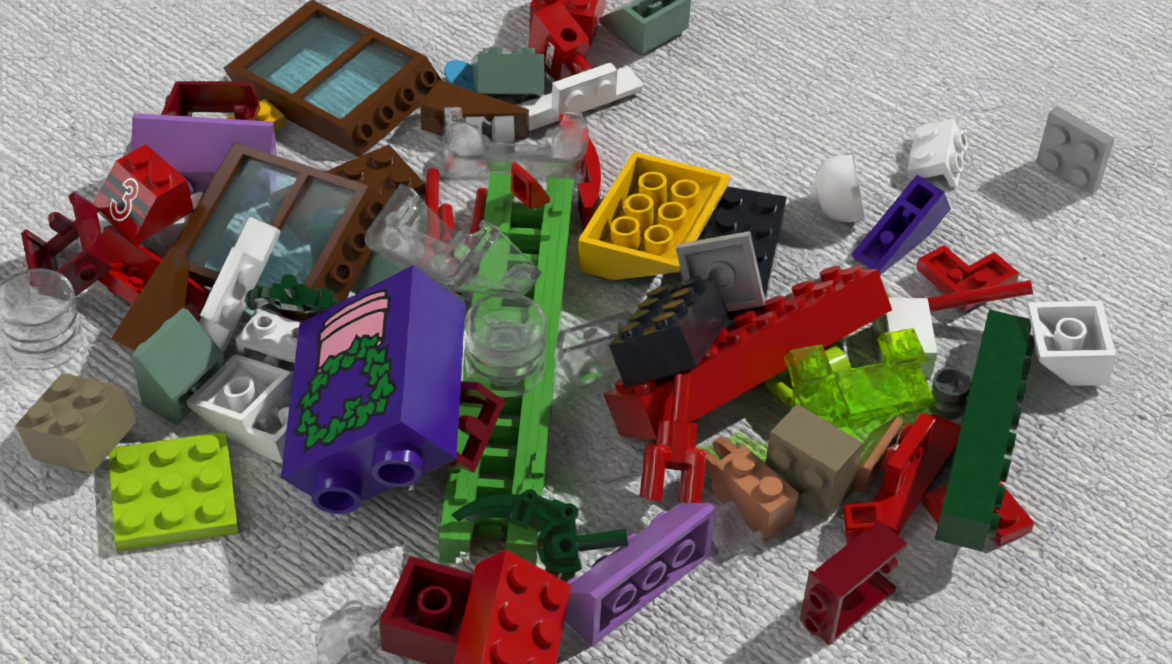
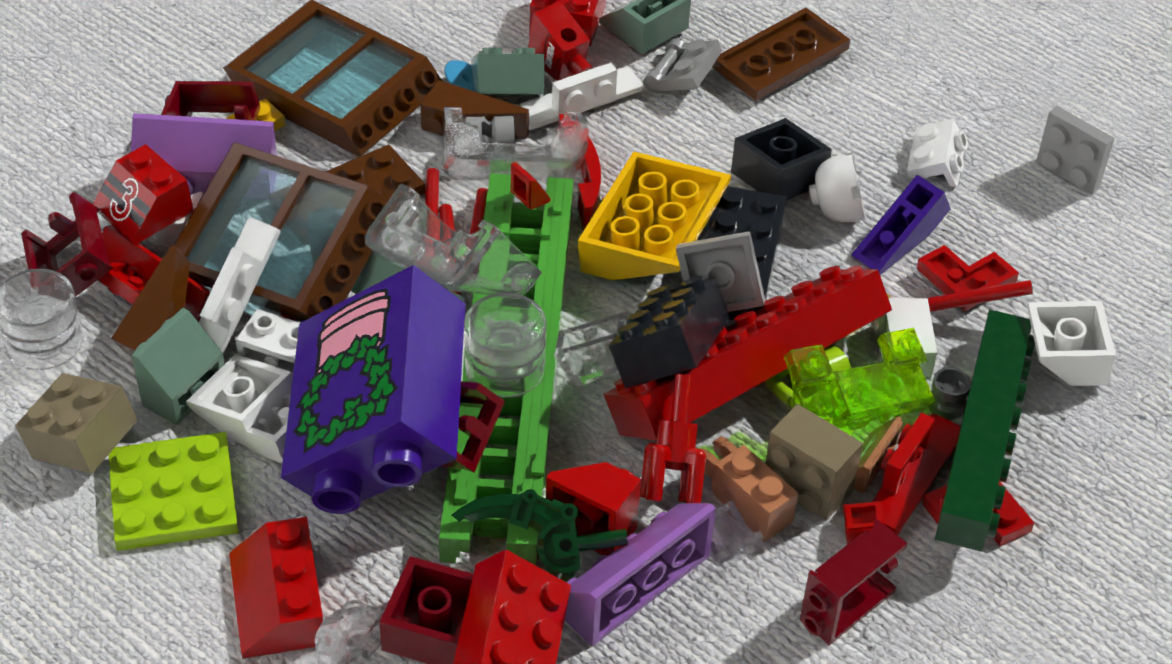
(276, 589): none -> red slope
(291, 296): dark green bar -> none
(603, 495): none -> red slope
(690, 70): none -> light grey plate
(778, 159): none -> black brick
(781, 53): none -> reddish brown plate

